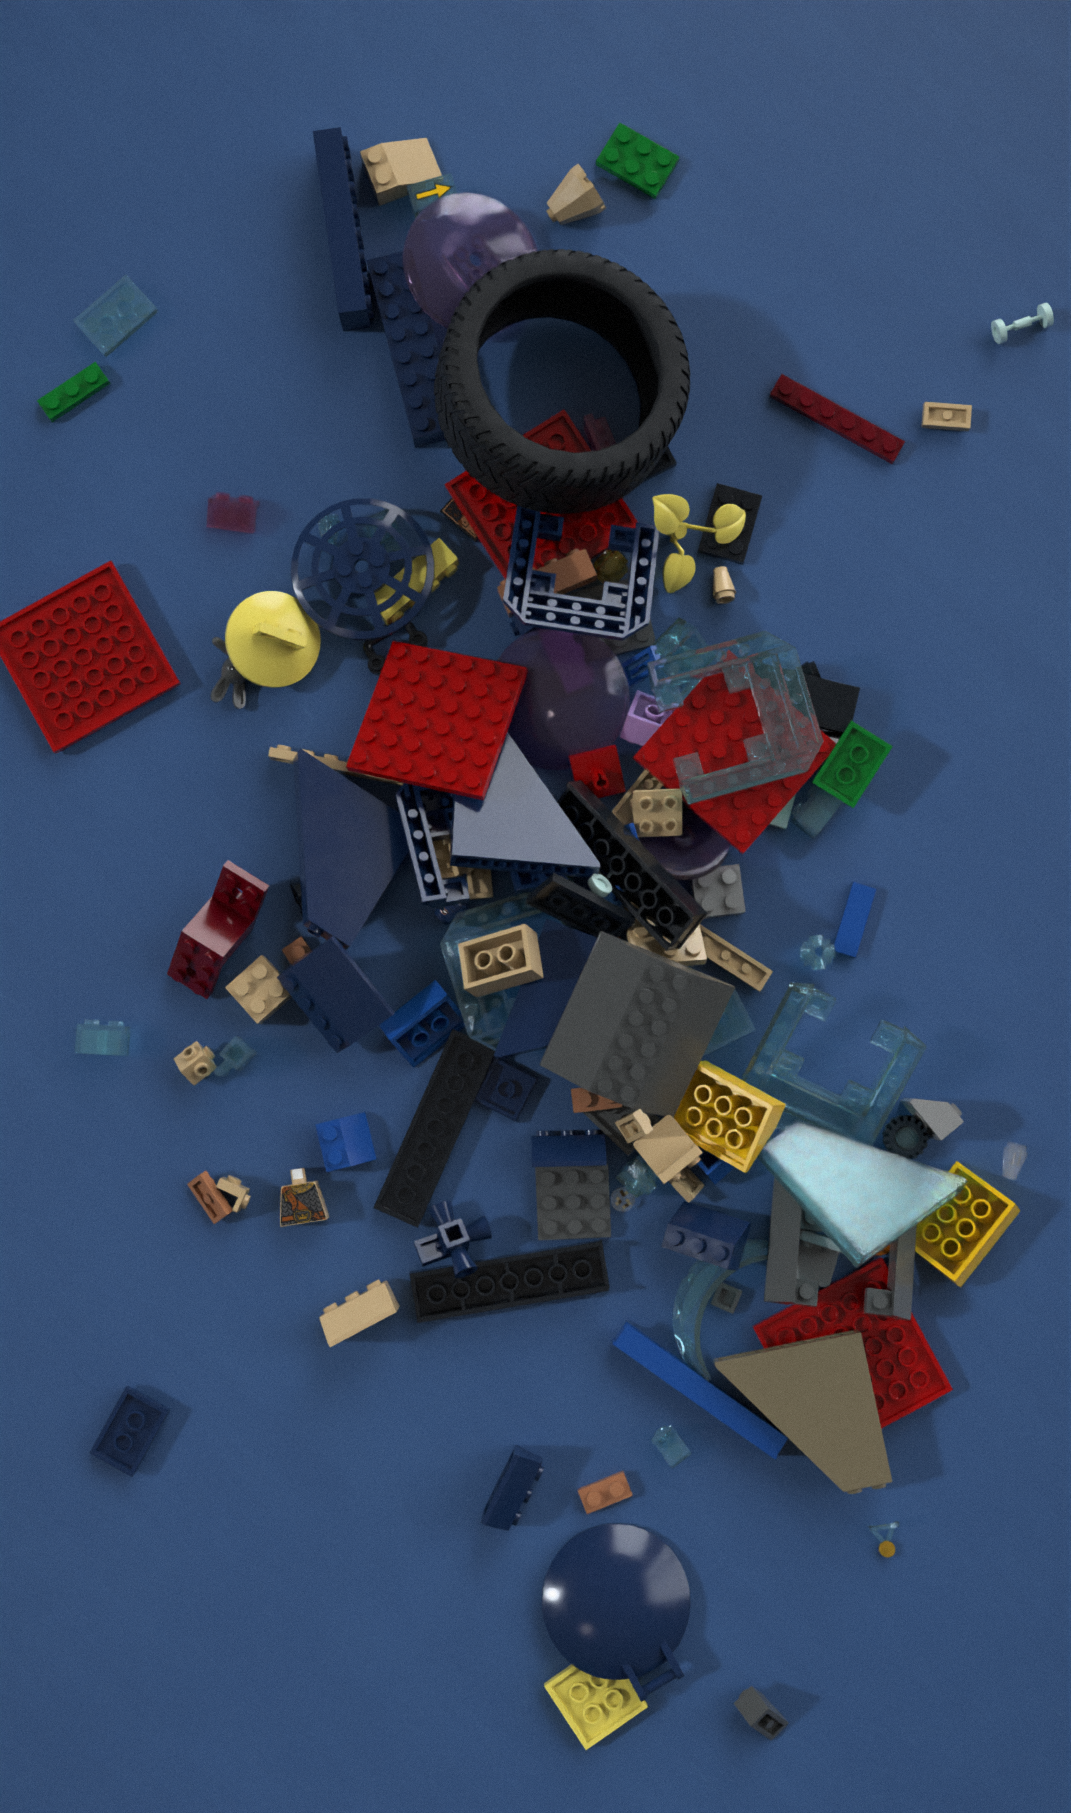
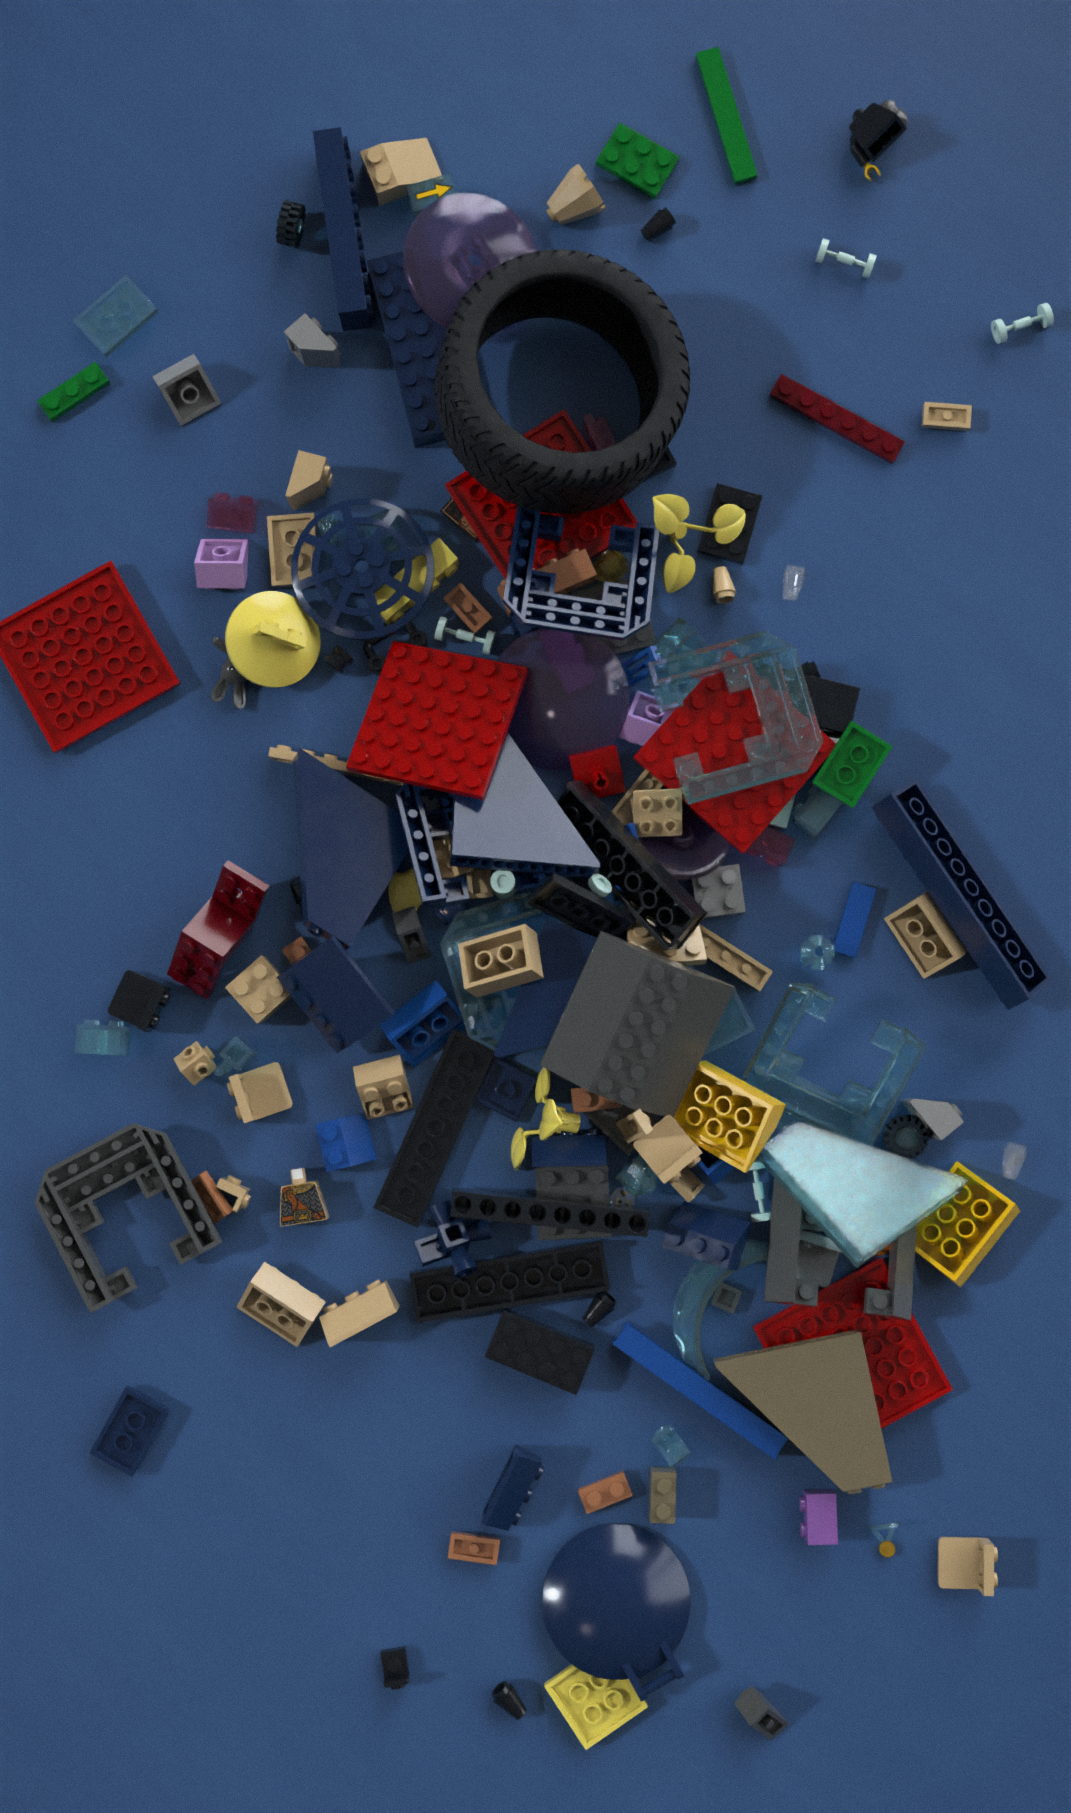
(76, 1182): none -> dark grey slope
(139, 1001): none -> black bracket
(187, 389): none -> light grey slope
(222, 563): none -> lavender slope
(260, 1092): none -> tan bracket
(280, 1304): none -> tan slope
(282, 538): none -> tan plate
(290, 224): none -> black wheel
(308, 479): none -> tan slope
(311, 344): none -> light grey slope
(339, 659): none -> black wheel
(383, 1087): none -> tan slope
(395, 1667): none -> black bracket
(404, 891): none -> light yellow arm
(411, 935): none -> dark grey slope
(464, 635): none -> light aqua wheel
(467, 608): none -> nougat plate
(473, 1548): none -> nougat plate
(503, 884): none -> light aqua wheel
(509, 1700): none -> black cone
(540, 1351): none -> black brick
(550, 1122): none -> light yellow plant
(550, 1212): none -> black tile
(599, 1308): none -> black cone
(658, 224): none -> black cone
(662, 1494): none -> dark tan brick
(726, 115): none -> green tile
(759, 1194): none -> light aqua wheel
(771, 846): none -> clear pink bracket
(792, 581): none -> clear cone
(819, 1516): none -> medium lavender brick
(846, 258): none -> light aqua wheel
(874, 132): none -> black torso
(925, 935): none -> tan slope
(961, 894): none -> dark blue brick
(967, 1564): none -> tan bracket

